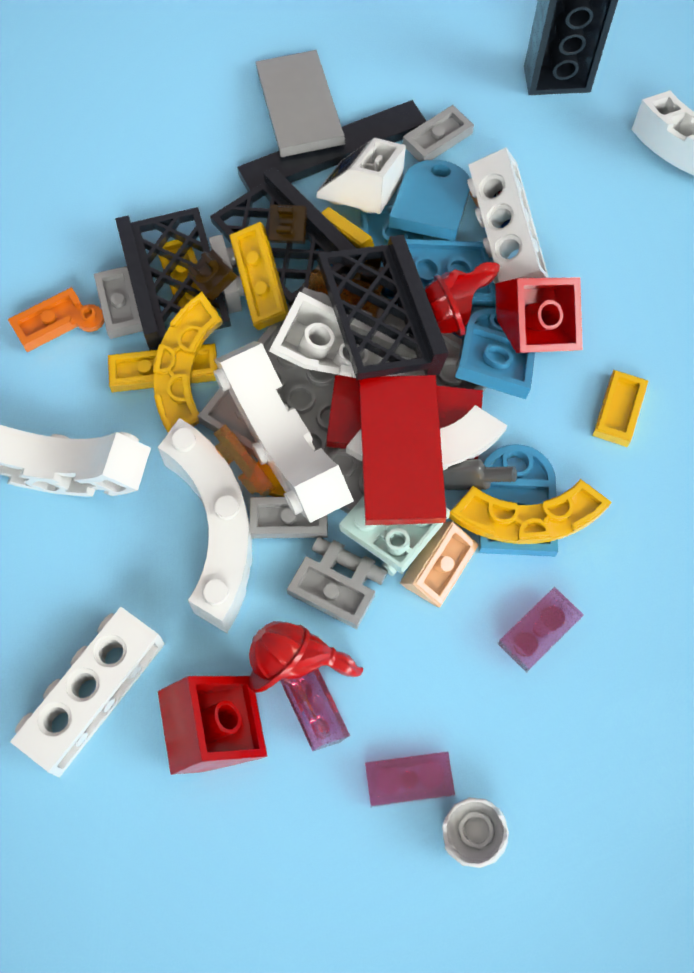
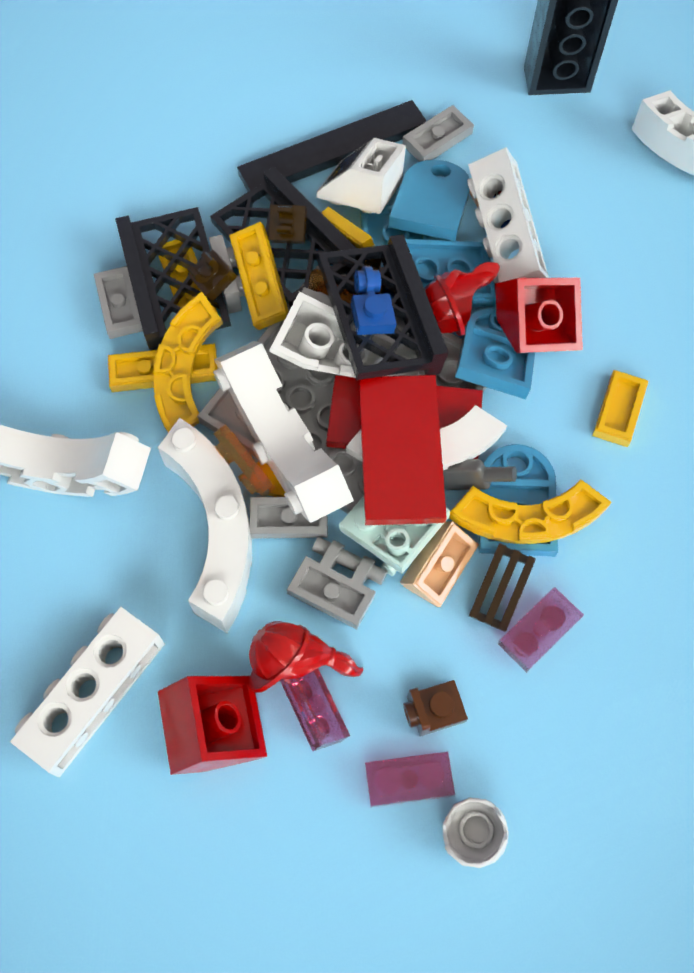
(54, 319): orange hinge -> none
(299, 103): light grey tile -> none
(371, 311): none -> blue plate
(434, 708): none -> reddish brown bracket
(515, 556): none -> dark brown tile

